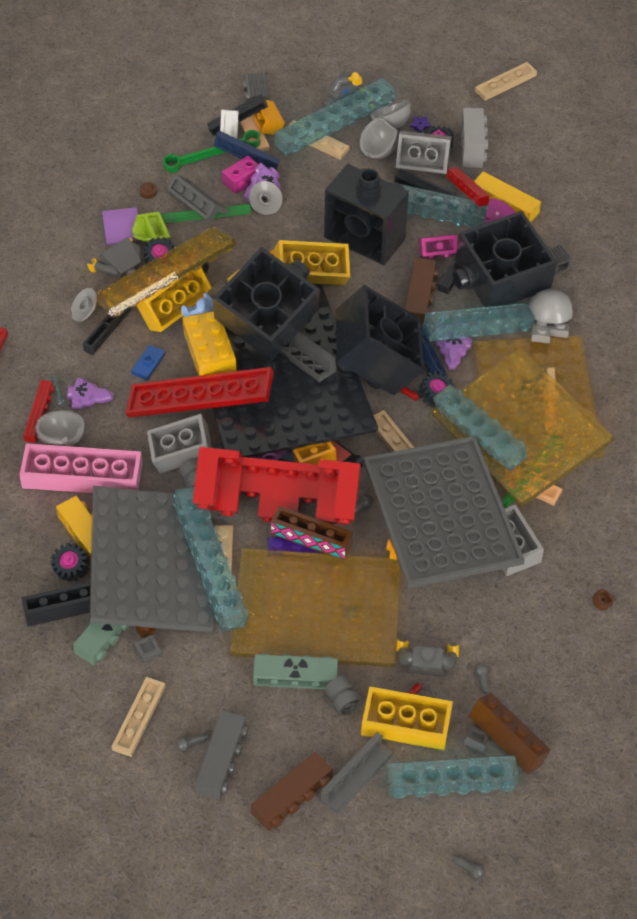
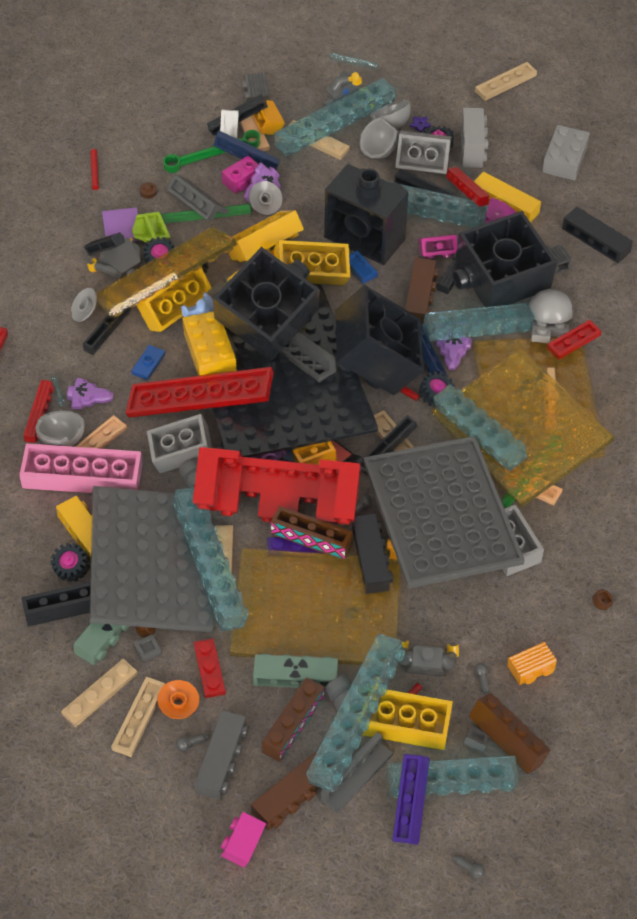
(94, 169): none -> red bar
(99, 692): none -> tan plate
(104, 434): none -> light nougat tile
(105, 243): none -> black piece
(180, 691): none -> orange dish
(209, 668): none -> red plate
(243, 839): none -> dark pink brick
(266, 234): none -> yellow brick
(293, 719): none -> reddish brown brick
(354, 61): none -> clear light blue bar
(361, 268): none -> blue plate
(370, 554): none -> black brick
(382, 648): none -> clear light blue brick
(393, 439): none -> black piece
(411, 799): none -> dark purple slope
(532, 663): none -> light orange brick
(566, 152): none -> light grey brick
(574, 339): none -> red plate
(597, 234): none -> black brick

